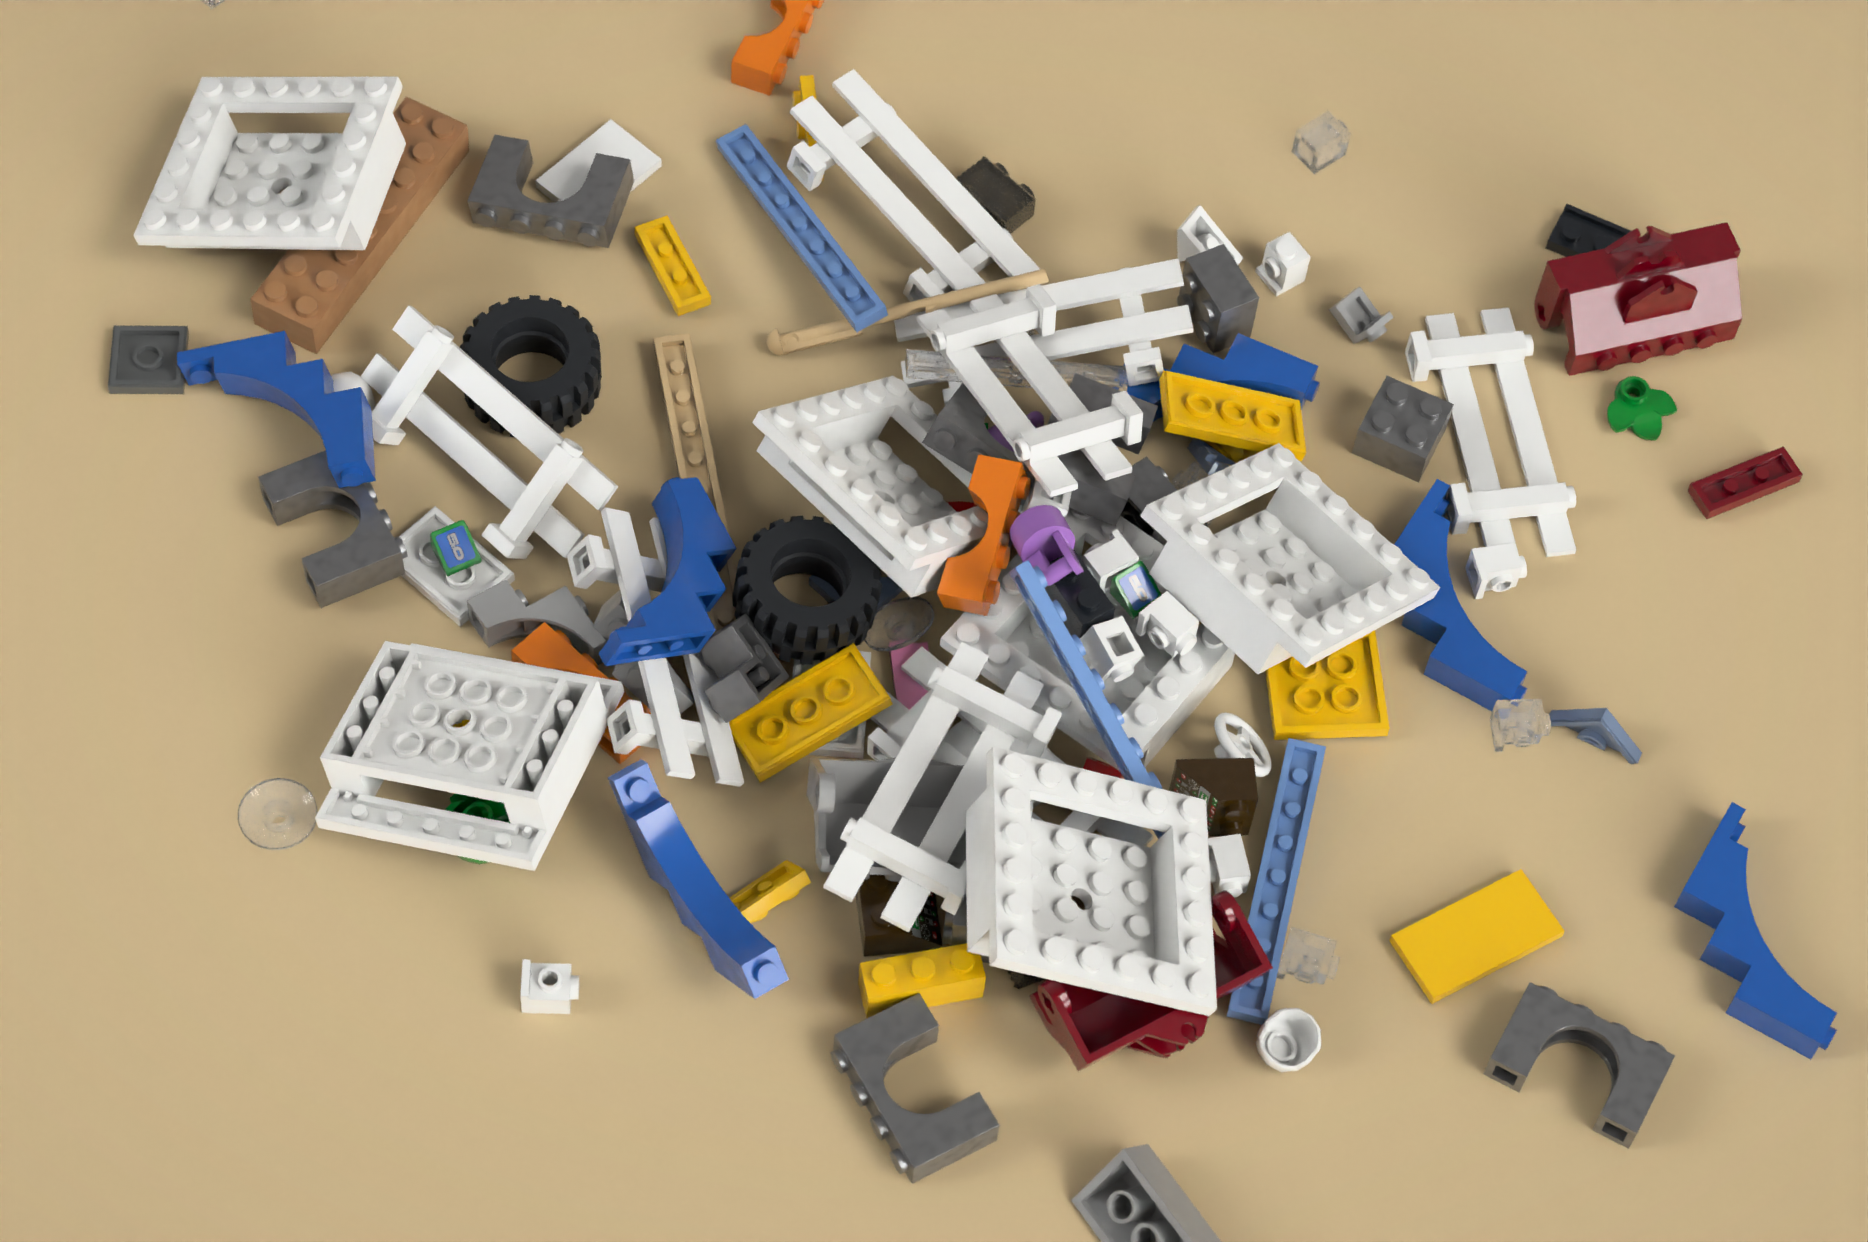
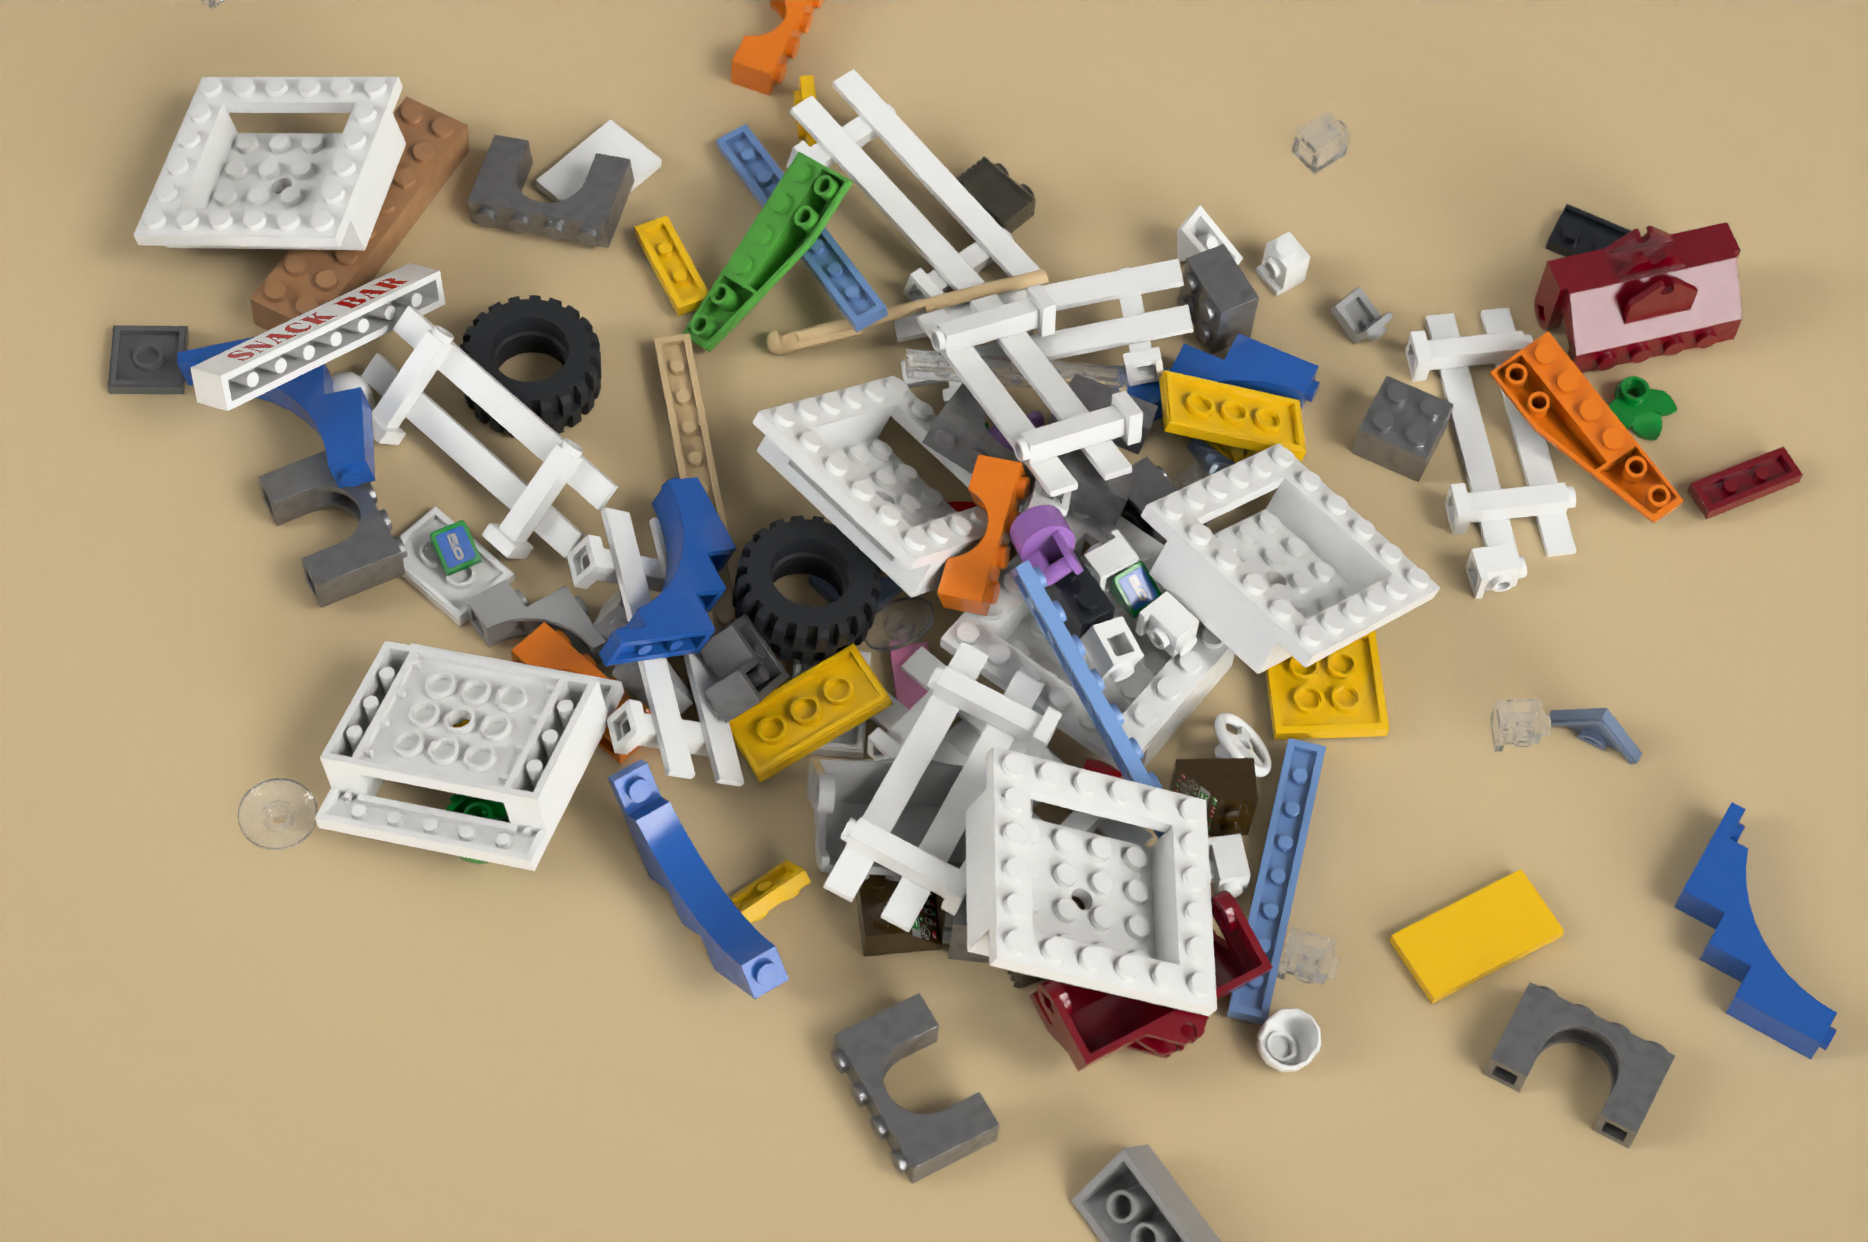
(315, 337): none -> white brick
(541, 998): white brick -> none
(771, 246): none -> bright green wedge
(937, 974): yellow brick -> none
(1461, 654): blue arch -> none
(1582, 426): none -> orange wedge

